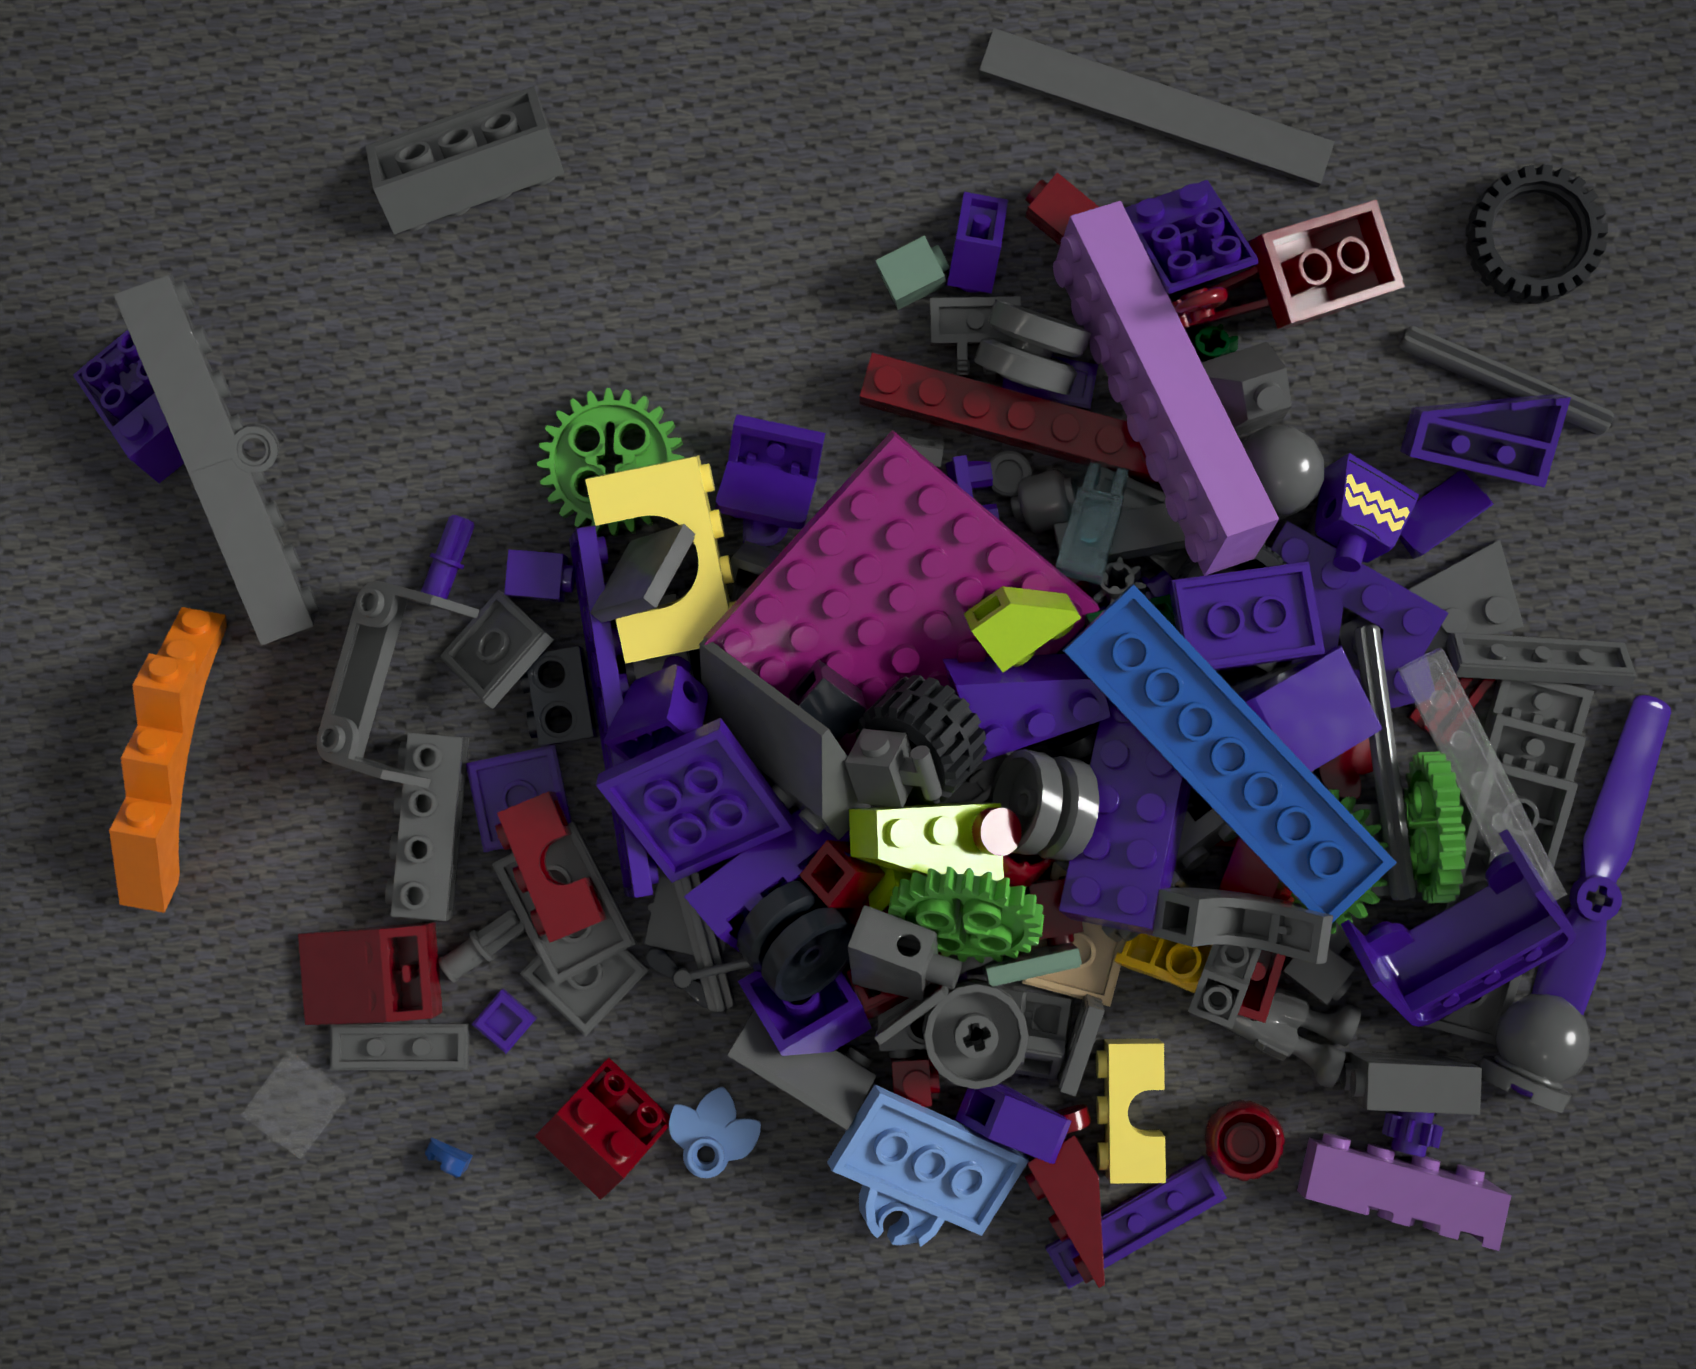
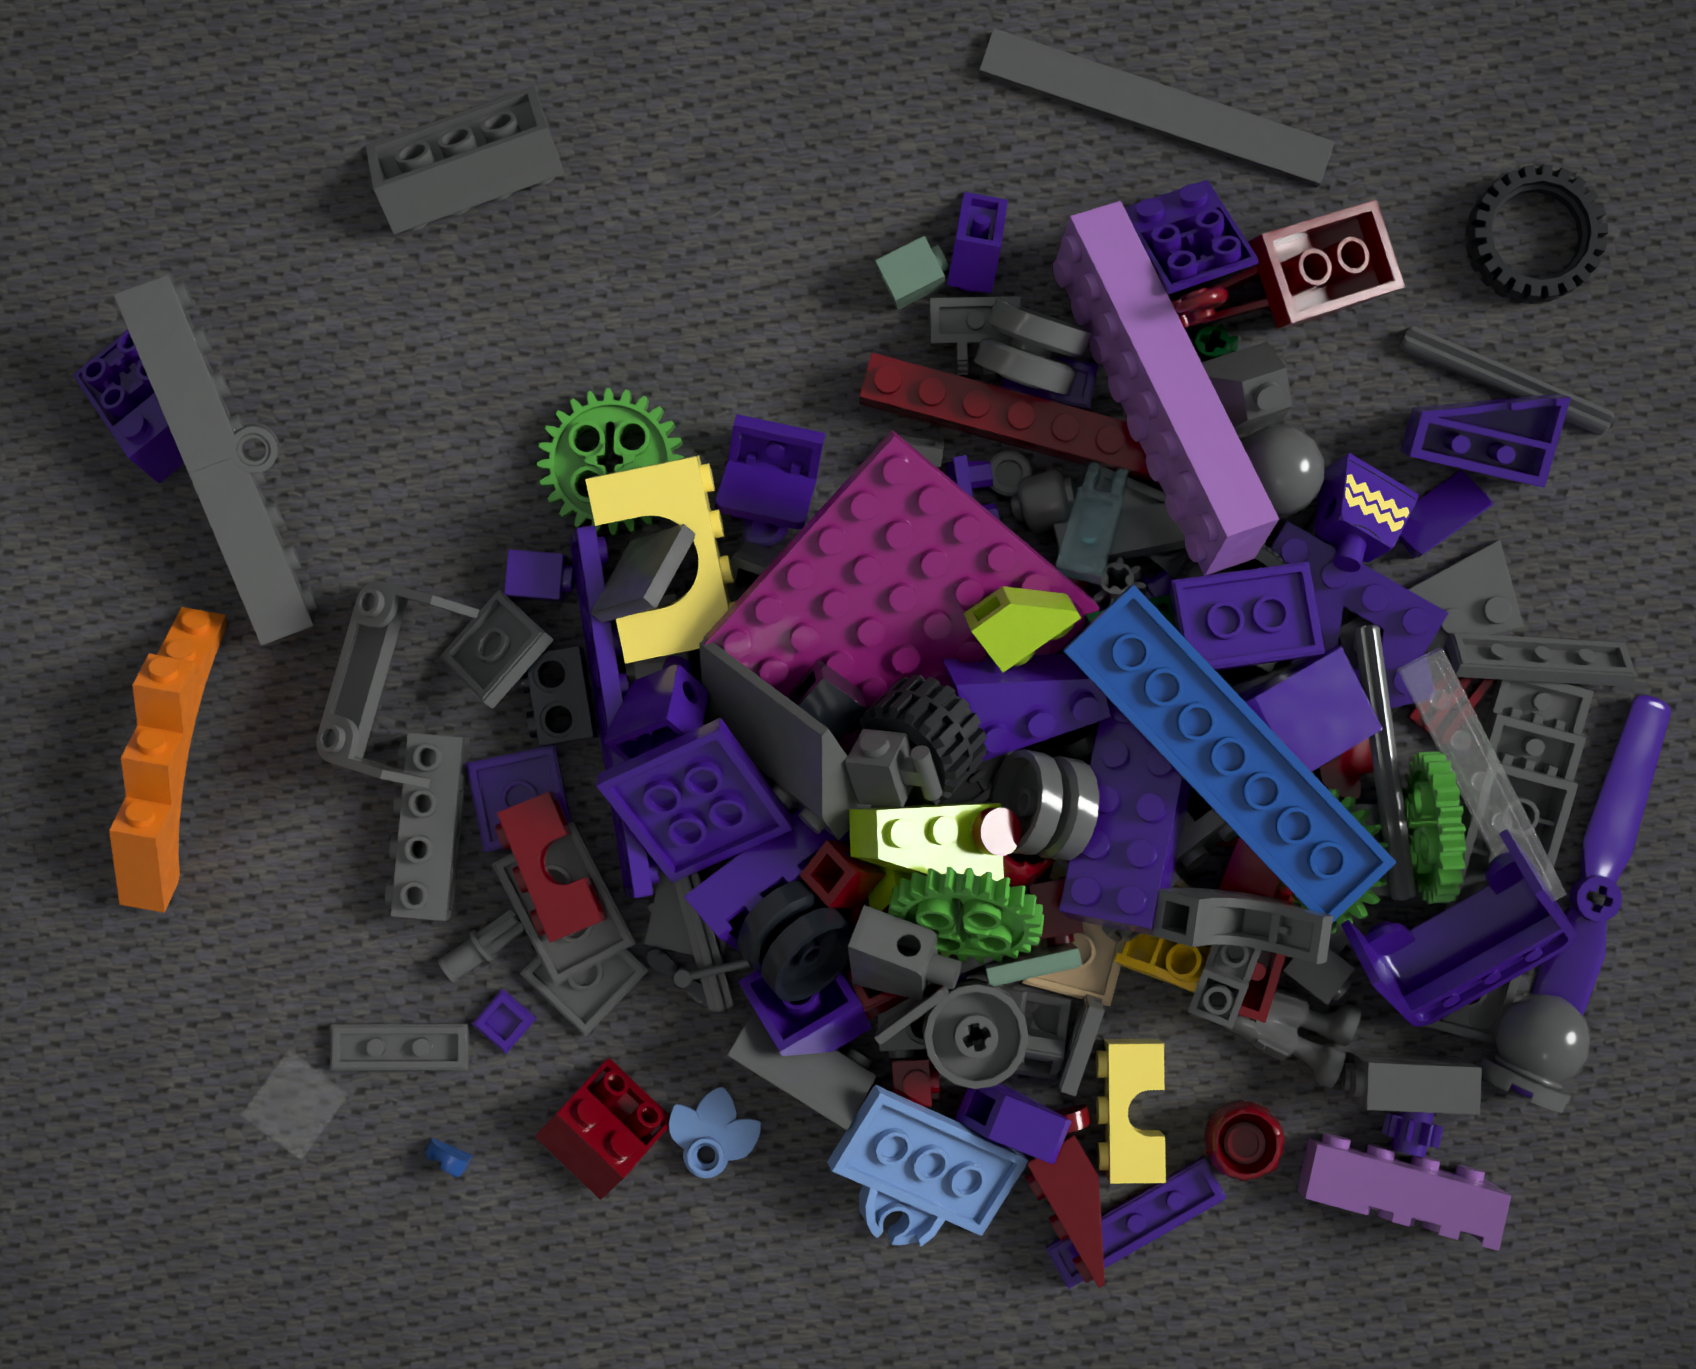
(370, 974): dark red slope -> none
(448, 556): dark purple axle -> none
(1054, 204): dark red brick -> none

